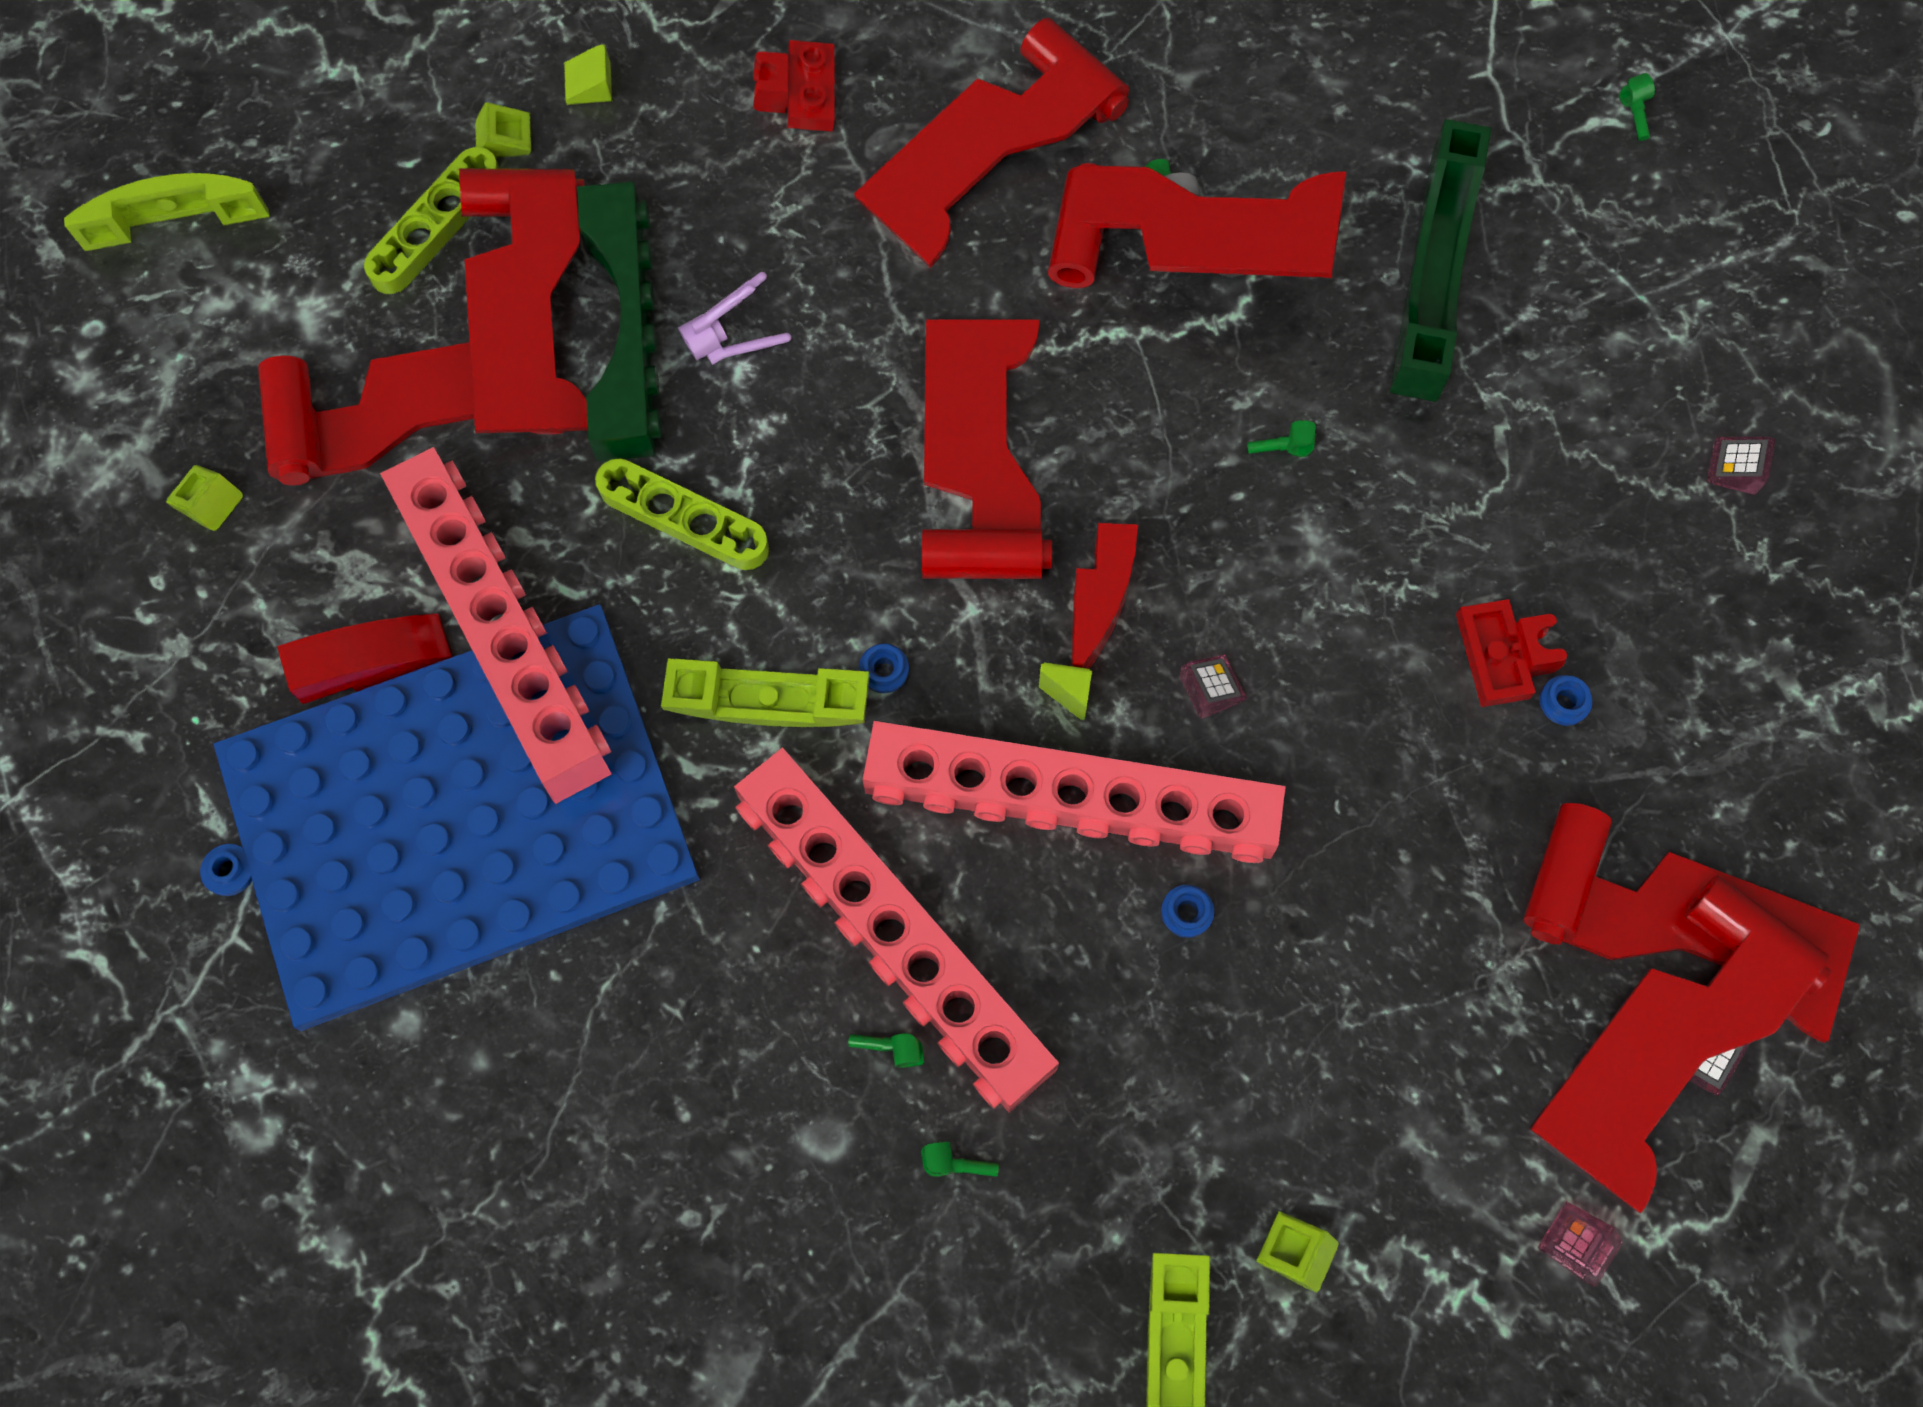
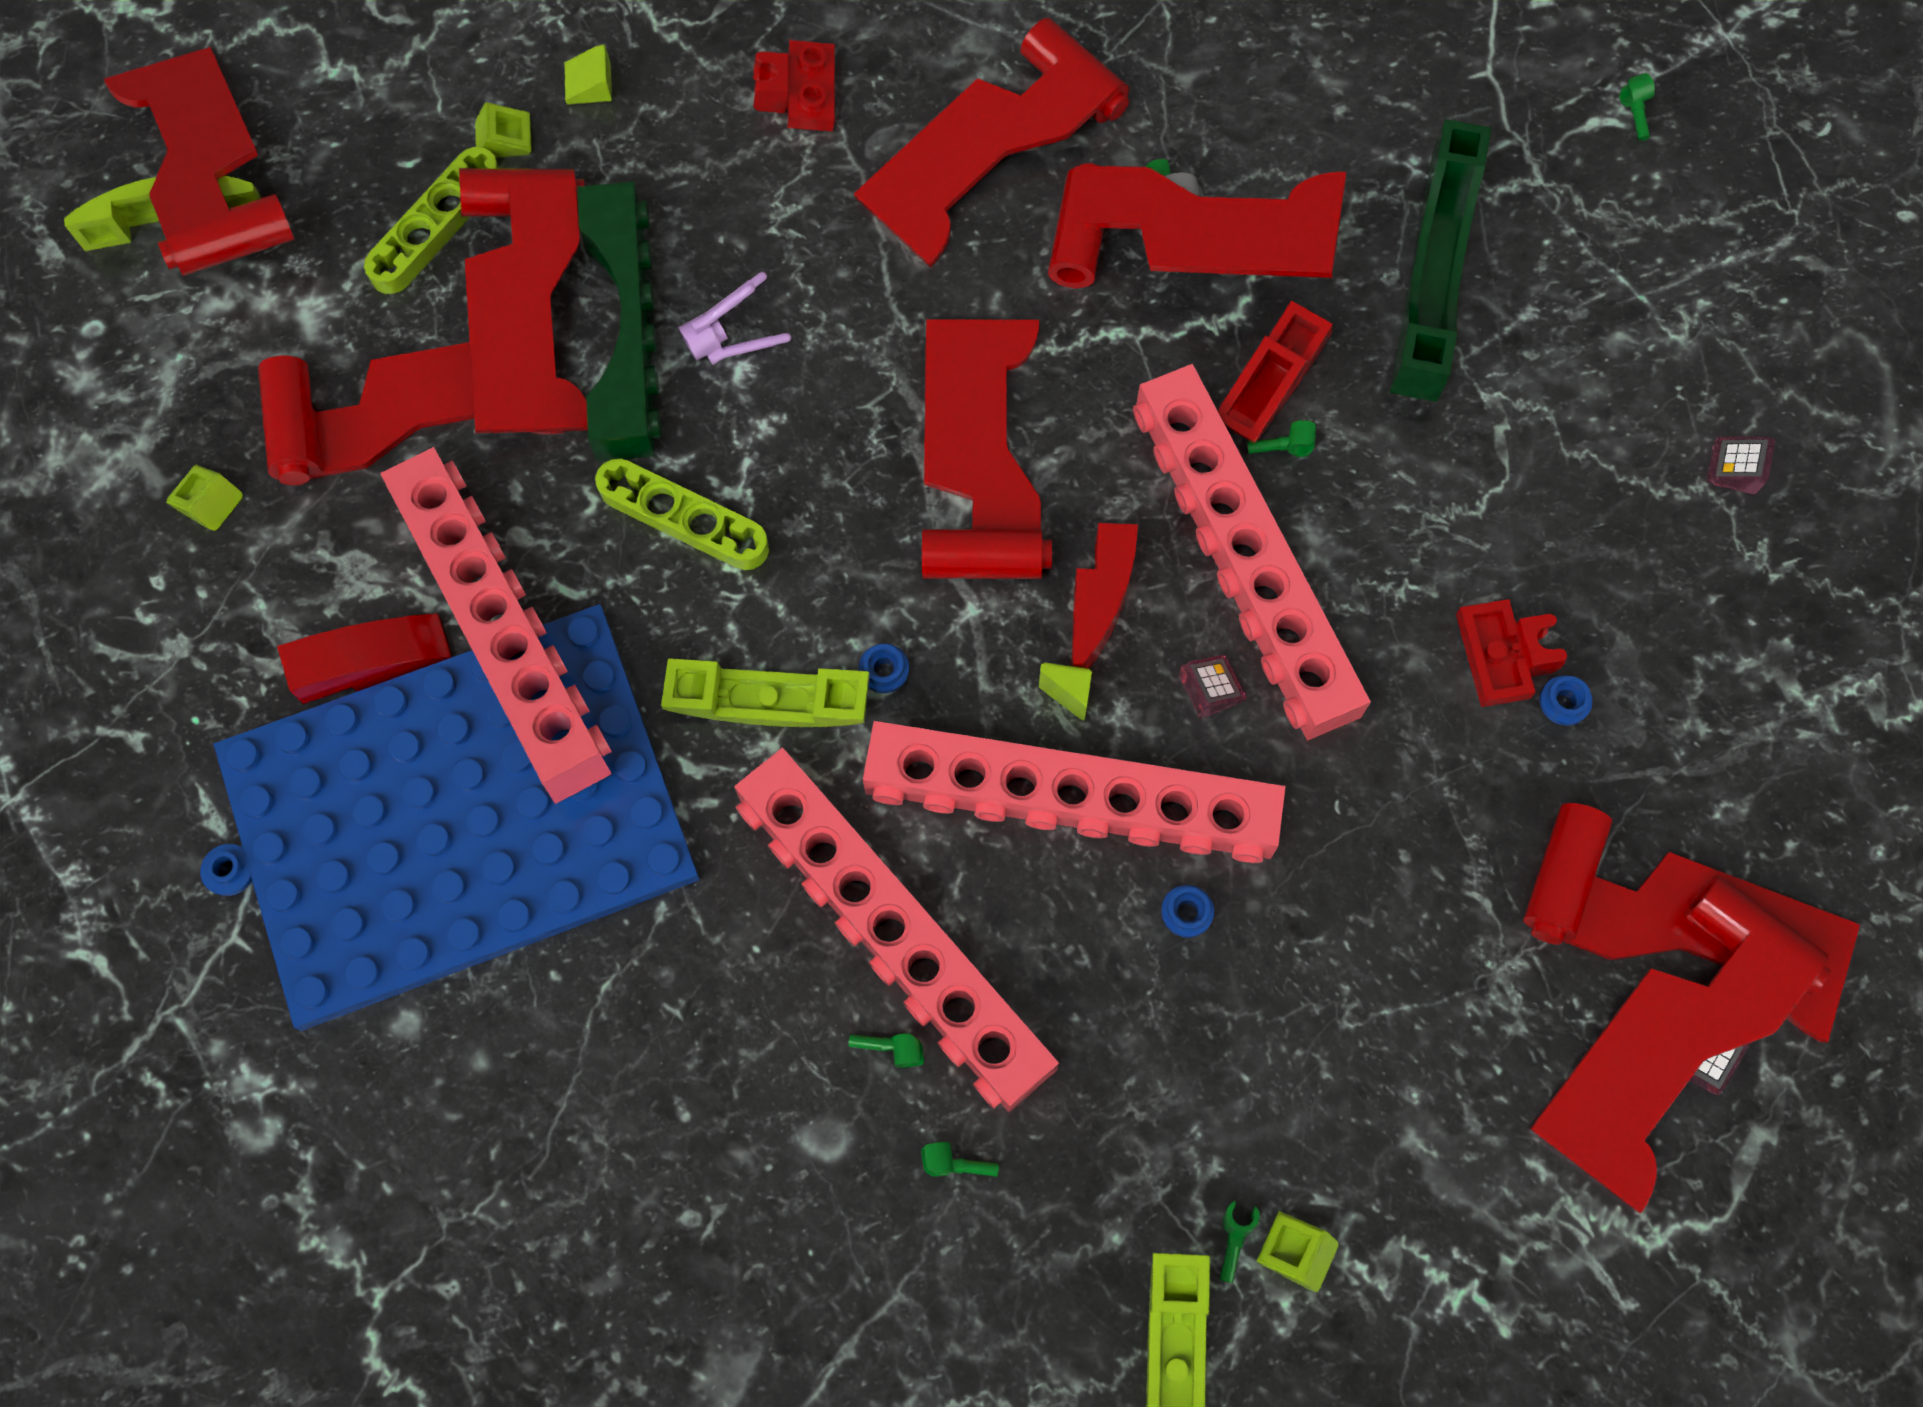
(203, 144): none -> red door
(1184, 399): none -> coral brick
(1235, 1240): none -> green hand
(1274, 371): none -> red slope
(1581, 1243): clear pink slope -> none

